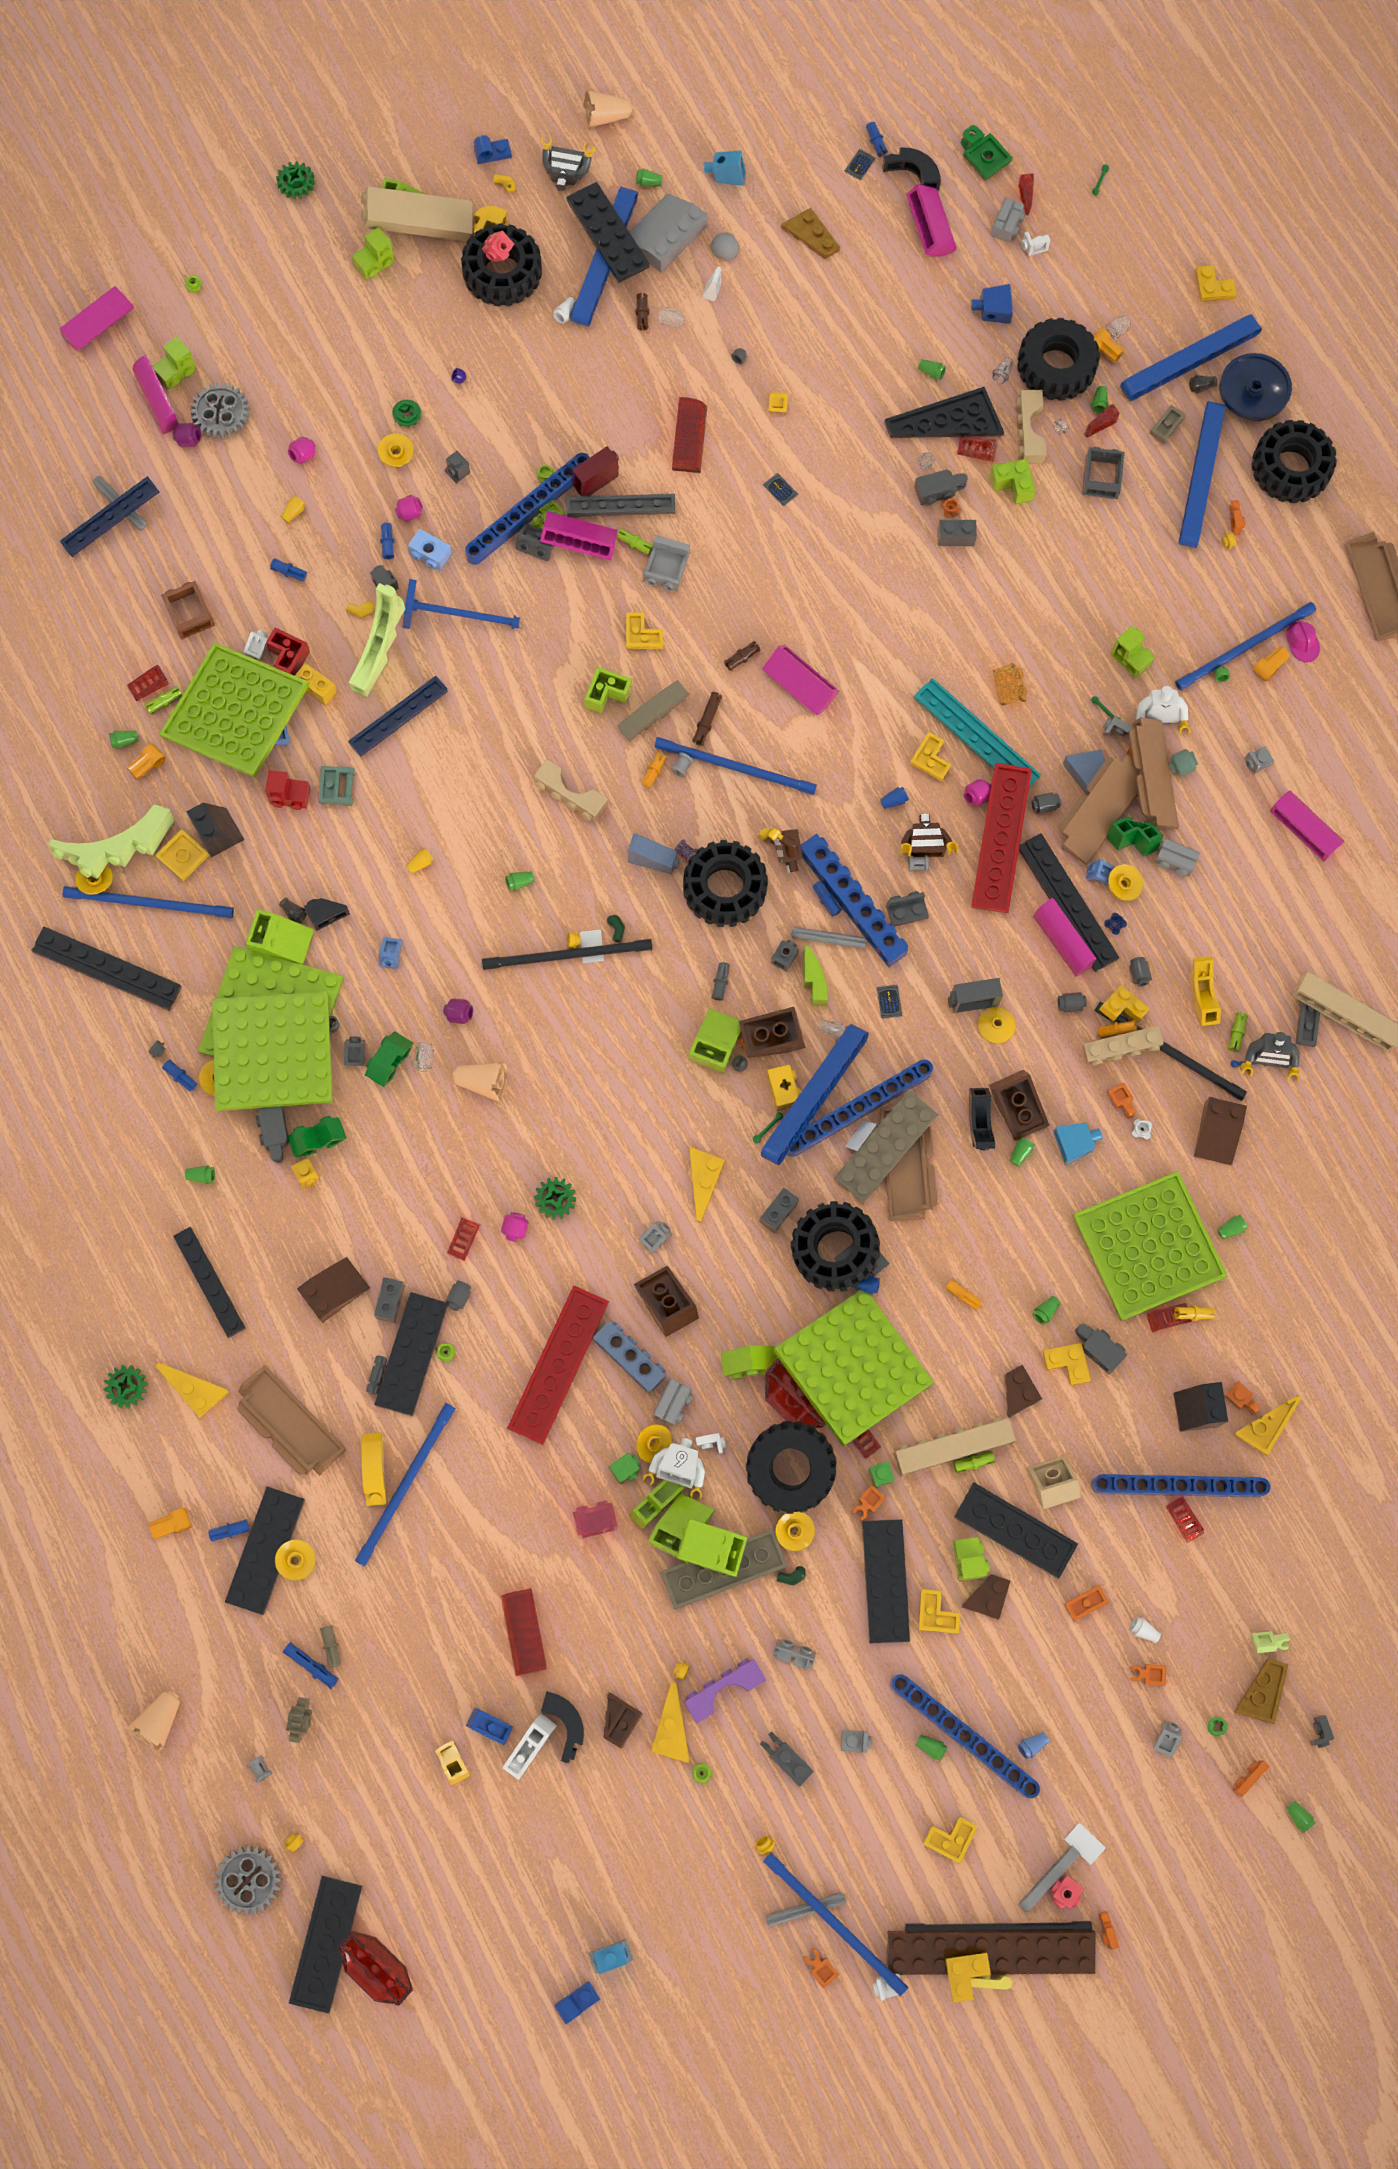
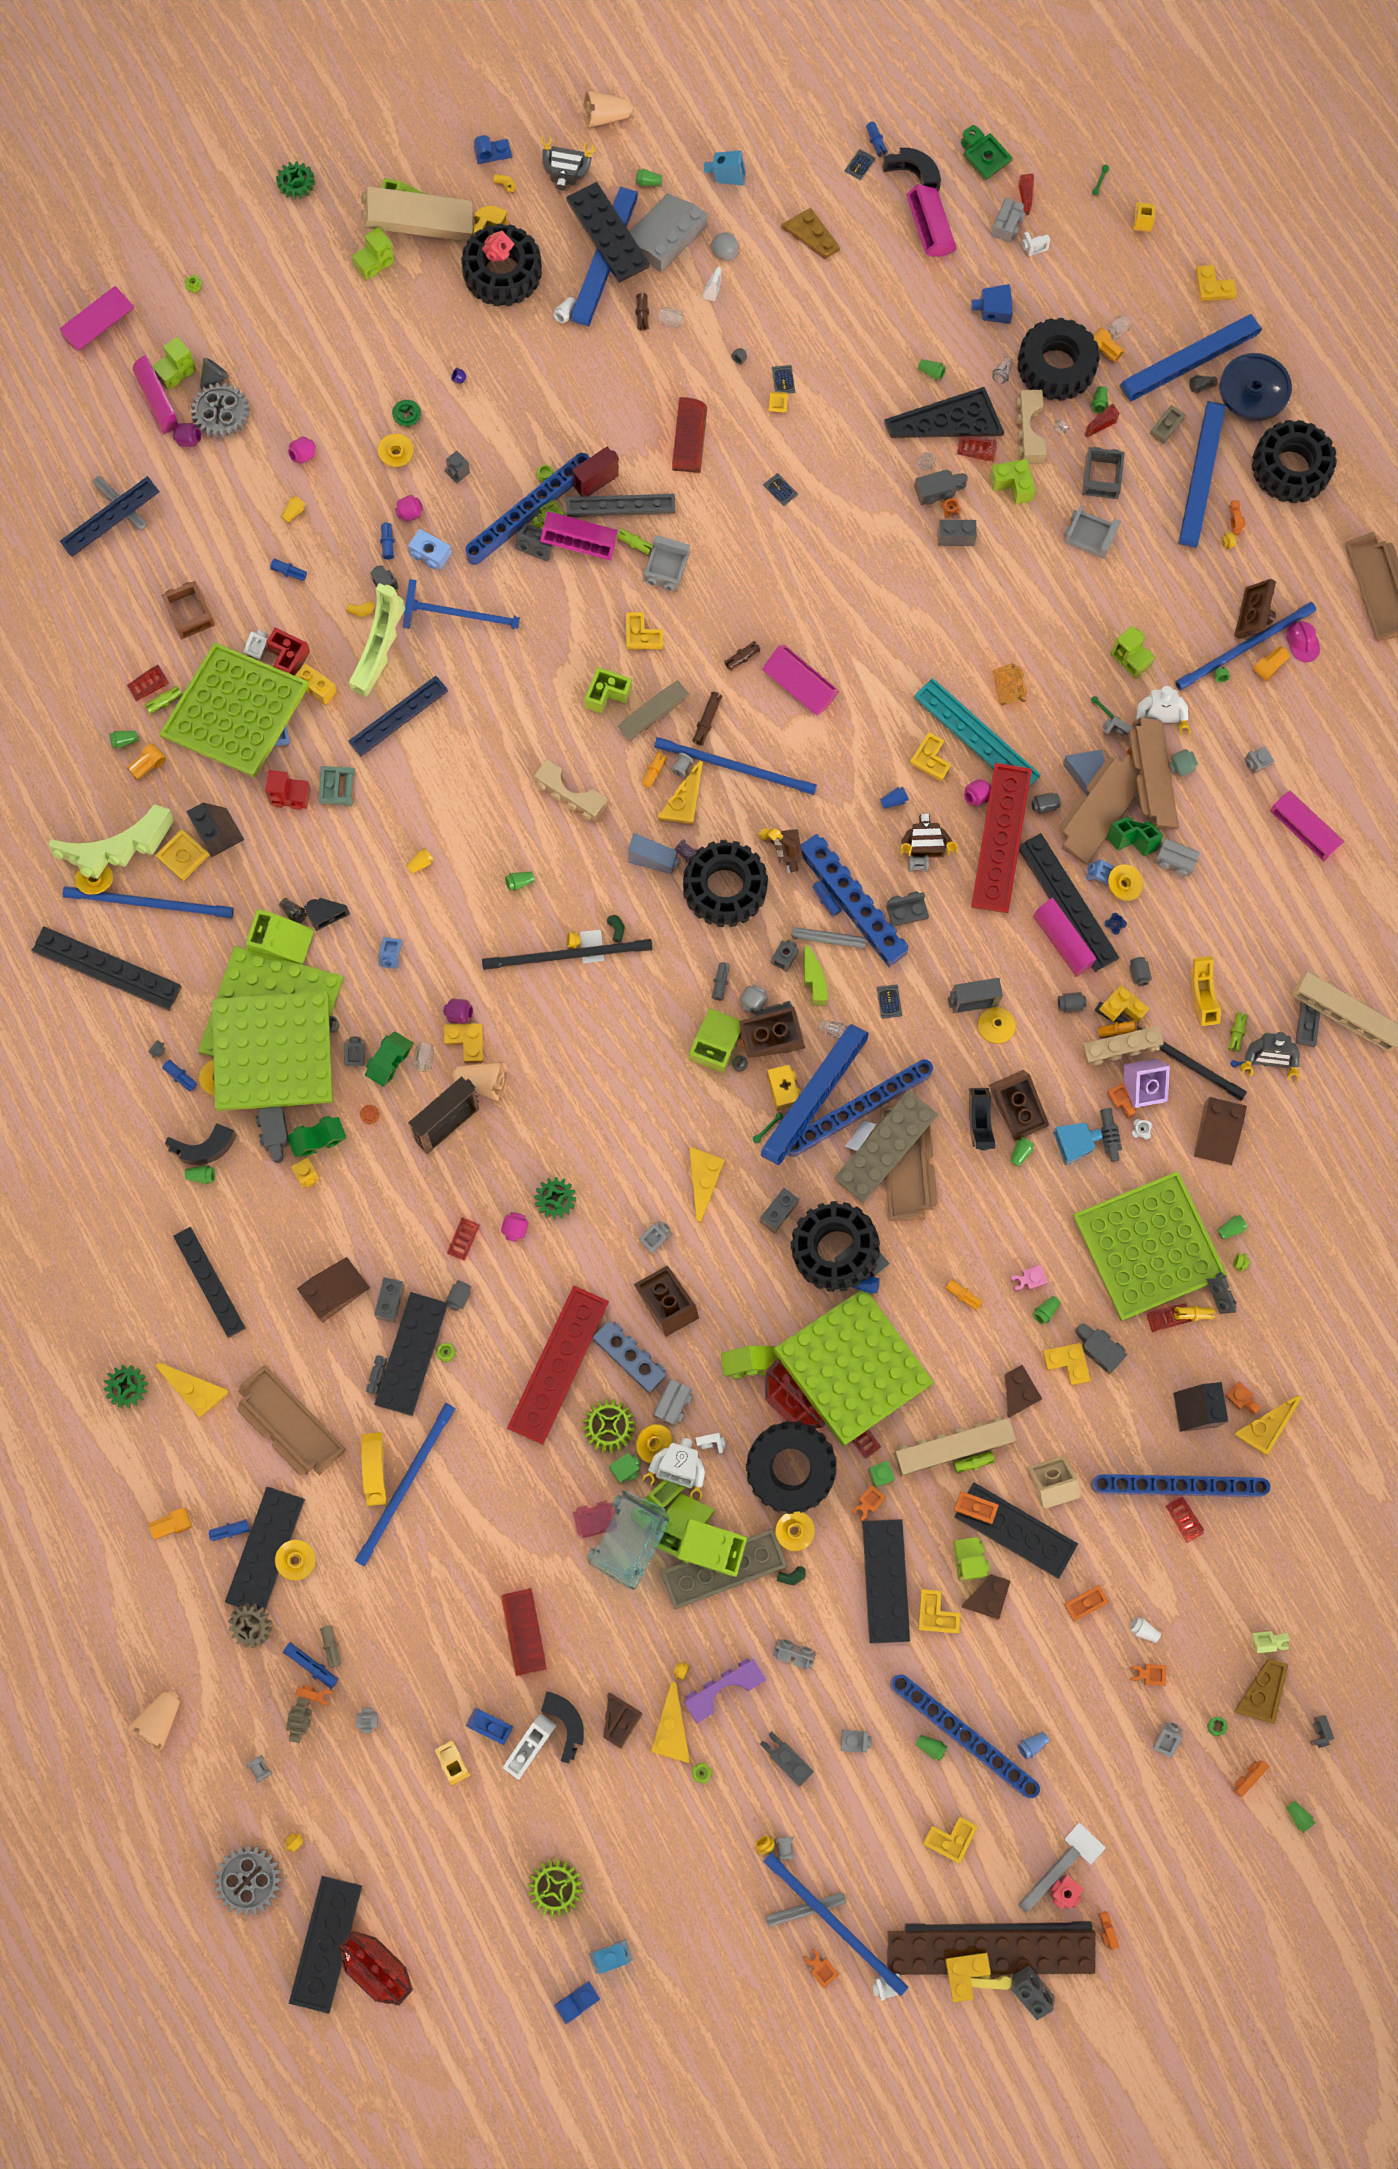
(206, 1152): none -> black arch
(211, 373): none -> dark grey hat
(250, 1624): none -> dark tan gear
(308, 1692): none -> orange plate
(366, 1720): none -> light grey gear
(369, 1114): none -> clear orange plate
(444, 1114): none -> dark brown window
(470, 1036): none -> yellow plate
(563, 1904): none -> lime gear
(616, 1419): none -> lime gear
(629, 1539): none -> clear light blue windscreen
(683, 803): none -> yellow wing
(753, 998): none -> light grey head
(777, 1007): none -> dark grey axle
(783, 379): none -> sticker
(785, 1848): none -> light grey bush
(976, 1507): none -> orange plate
(1032, 1277): none -> bright pink plate
(1032, 1992): none -> dark grey brick
(1091, 533): none -> light grey panel
(1110, 1134): none -> dark grey hinge
(1144, 217): none -> yellow brick
(1147, 1082): none -> lavender slope
(1223, 1298): none -> dark grey hinge
(1241, 1262): none -> lime plate
(1256, 609): none -> reddish brown plate

